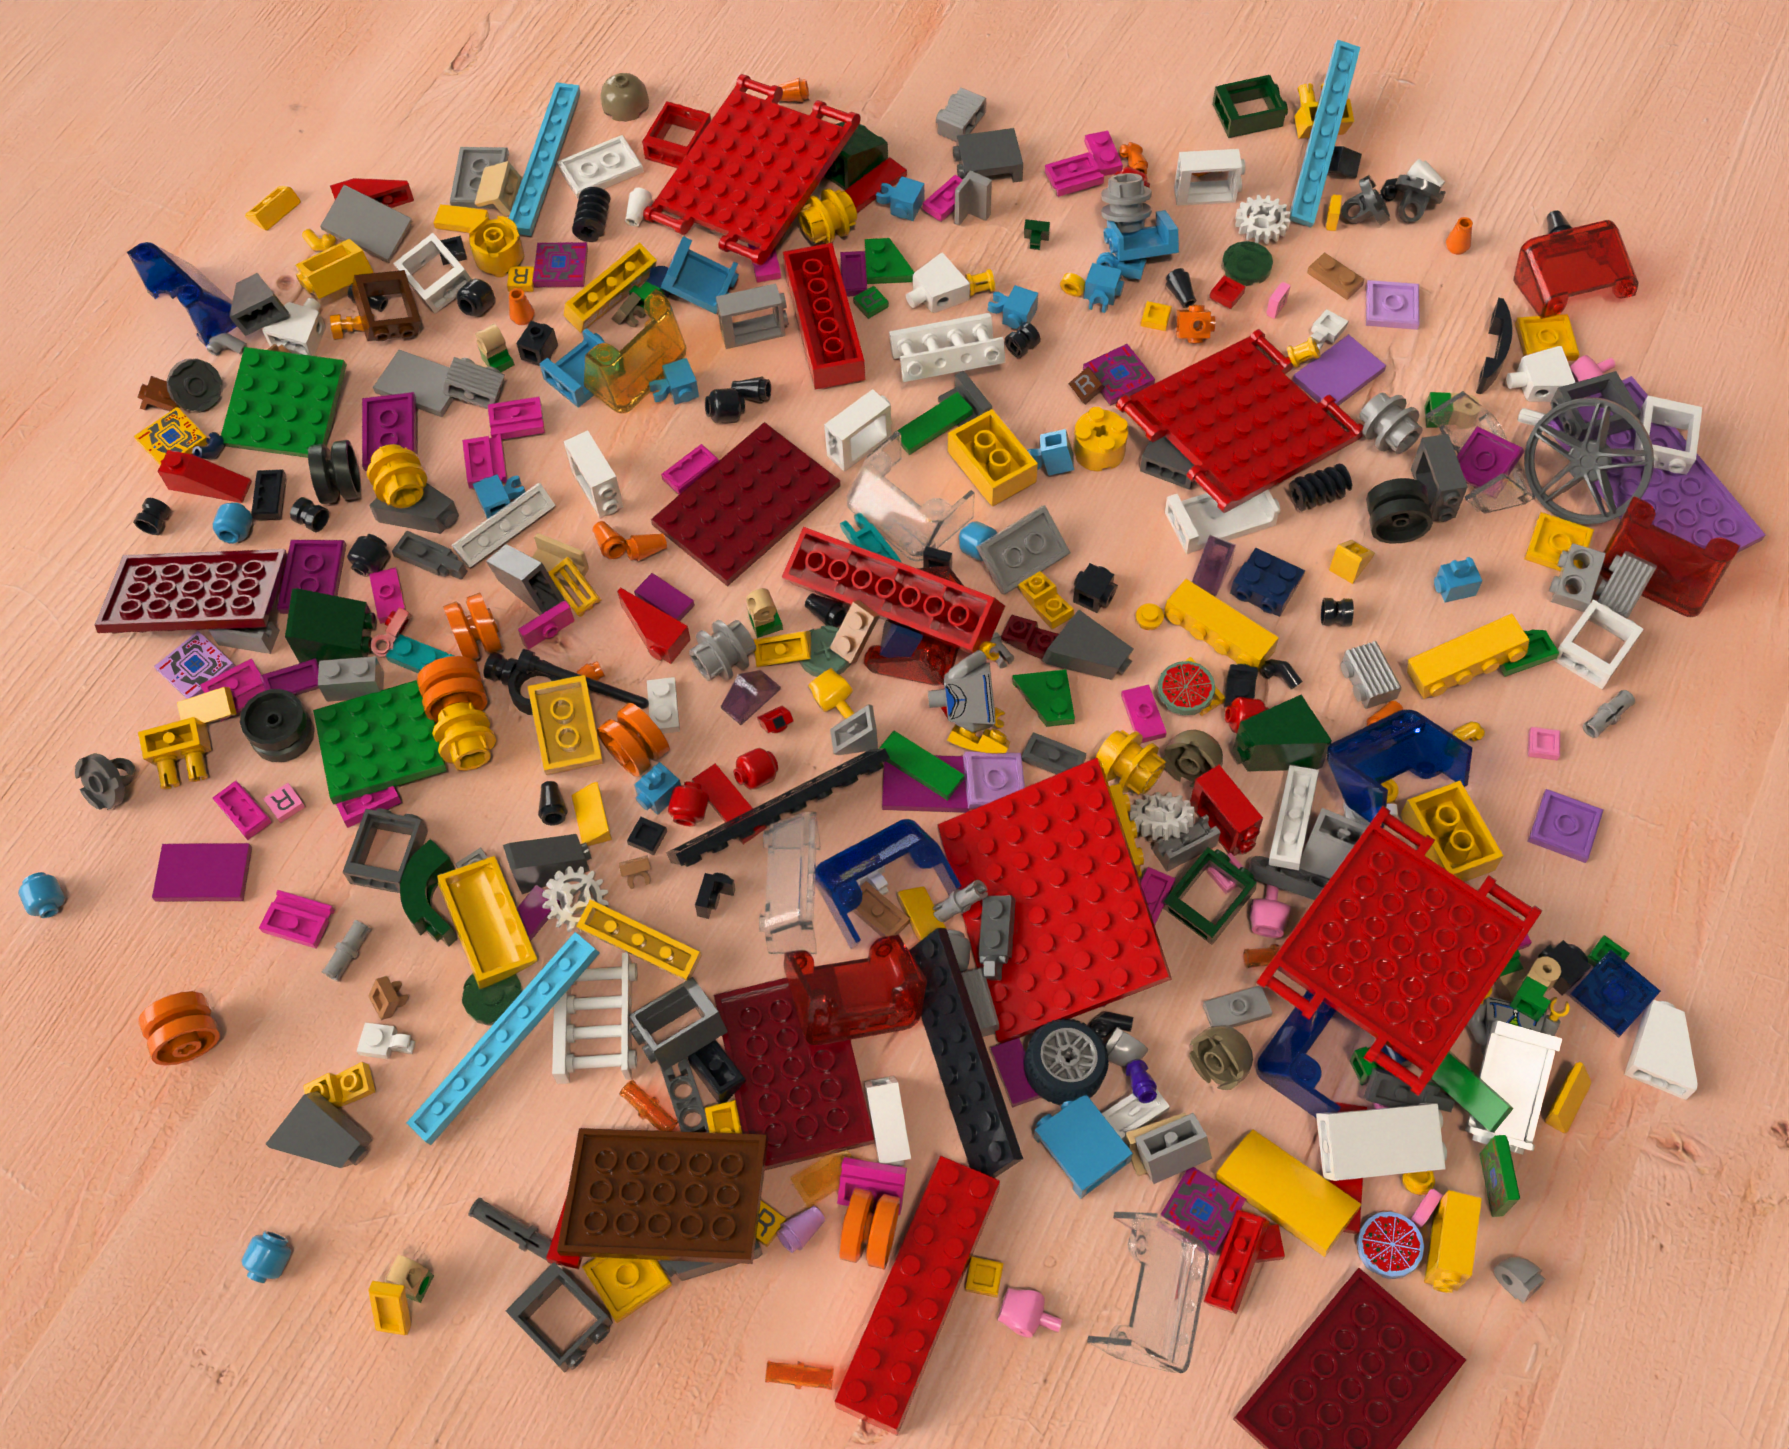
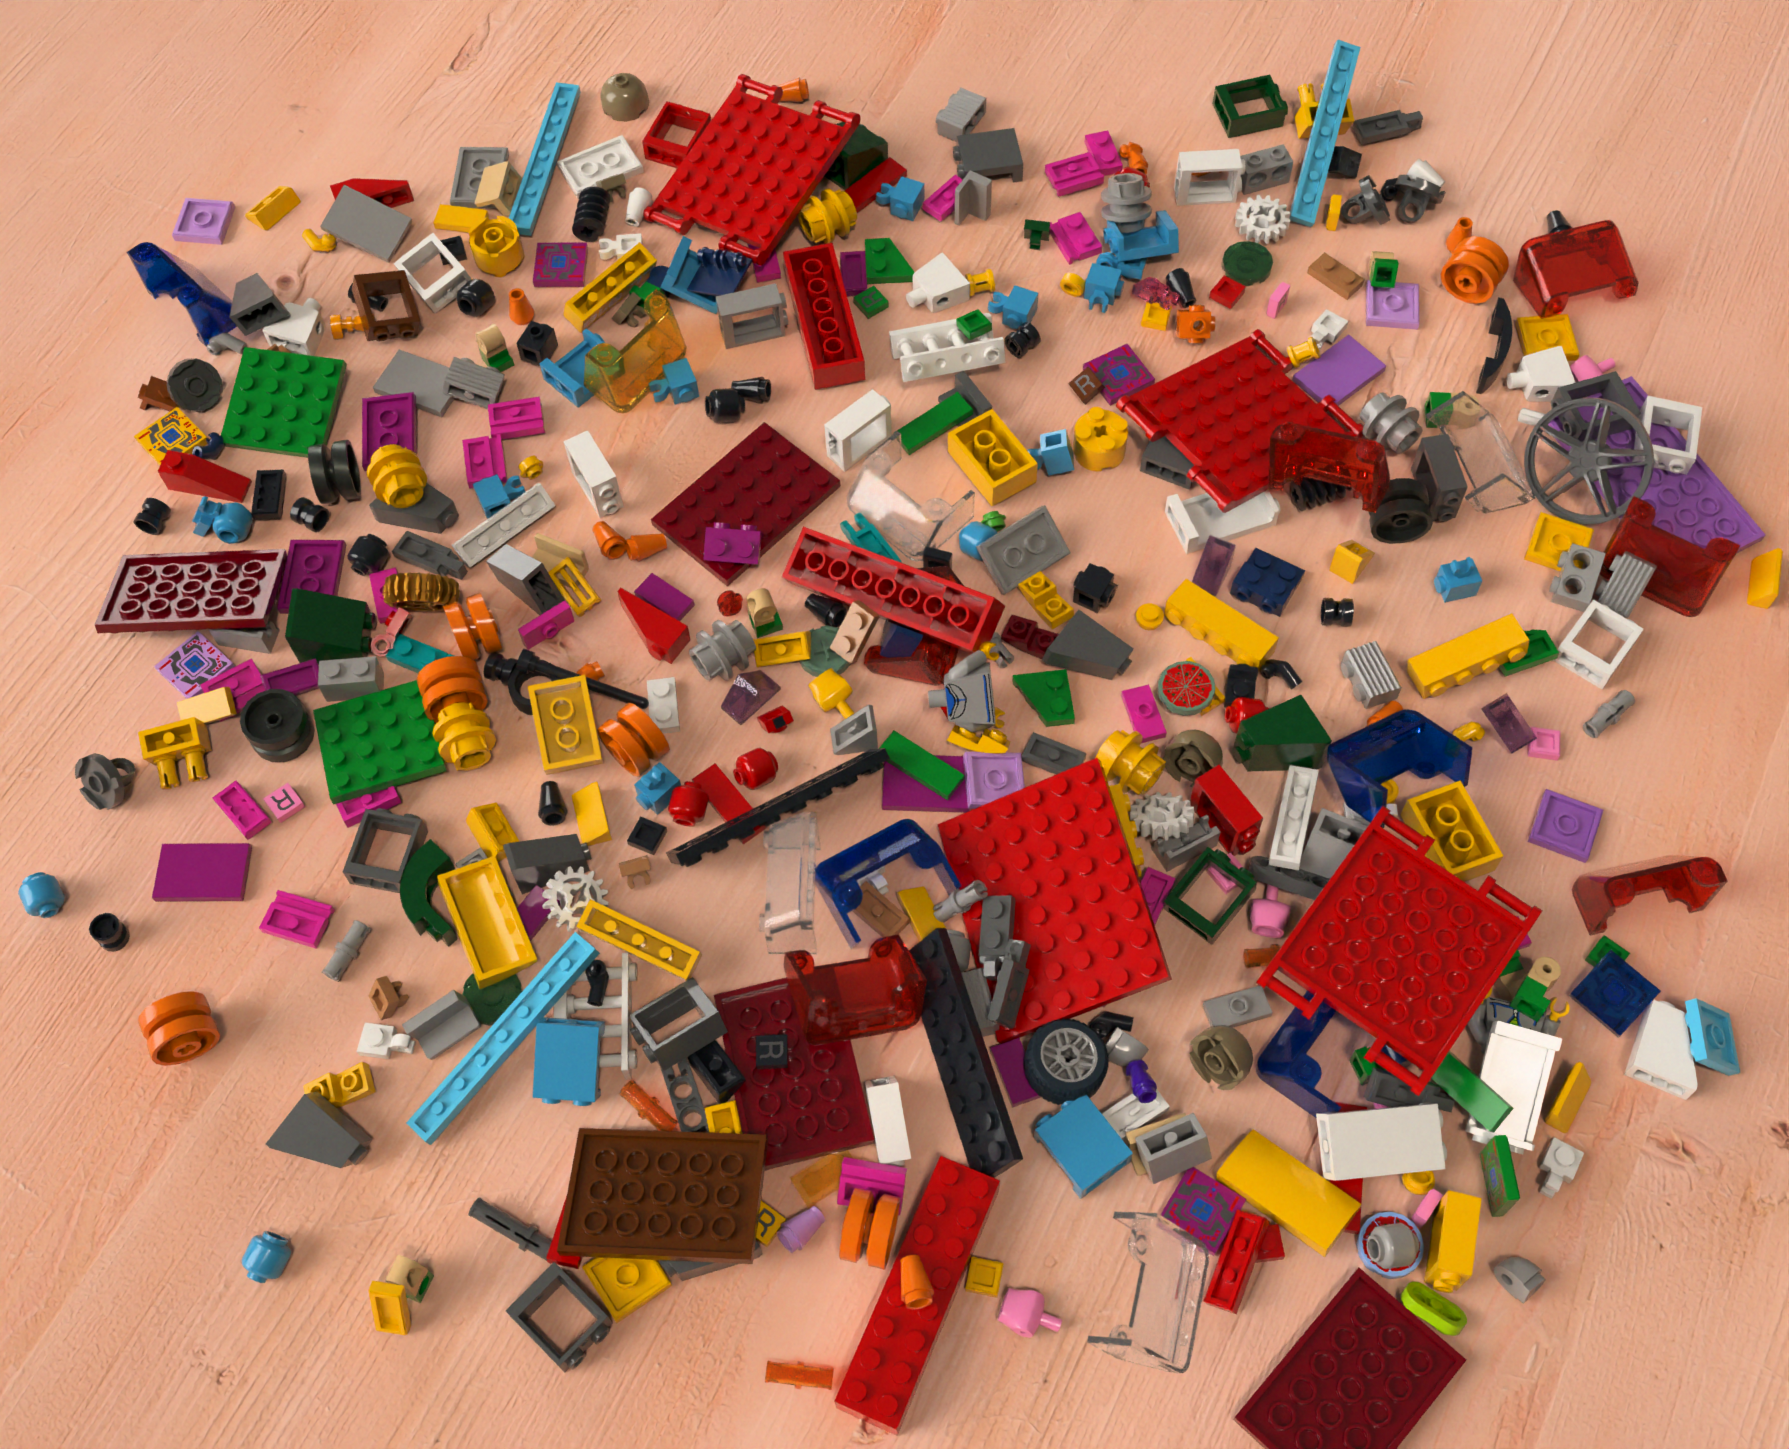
(109, 932): none -> black wheel
(203, 221): none -> lavender tile
(204, 515): none -> dark azure plate
(332, 269): yellow window -> none
(420, 591): none -> pearl gold gear
(443, 1024): none -> light grey panel
(491, 829): none -> yellow slope
(521, 278): yellow tile -> none
(531, 467): none -> yellow plate
(567, 1060): none -> dark azure panel
(598, 981): none -> black arm
(612, 183): none -> dark tan tile
(619, 247): none -> white plate
(689, 468): dark pink plate -> none
(710, 892): black bracket -> none
(719, 272): none -> dark blue hinge
(729, 603): none -> clear red plate
(732, 544): none -> magenta bracket
(772, 1051): none -> black tile
(915, 1285): none -> orange cone
(974, 324): none -> green tile
(994, 520): none -> bright green plate
(1010, 984): none -> dark grey hinge
(1075, 238): none -> dark pink plate
(1154, 291): none -> clear pink plate
(1266, 169): none -> light grey brick
(1329, 457): none -> clear red windscreen
(1383, 267): none -> green leg
(1386, 126): none -> dark grey hinge
(1392, 1245): none -> light grey head
(1434, 1308): none -> lime plate
(1474, 269): none -> orange wheel
(1487, 457): magenta tile -> none
(1509, 723): none -> clear purple slope
(1561, 1164): none -> white plate
(1572, 963): black brick -> none
(1681, 877): none -> clear red windscreen
(1711, 1037): none -> medium azure plate
(1765, 579): none -> yellow slope

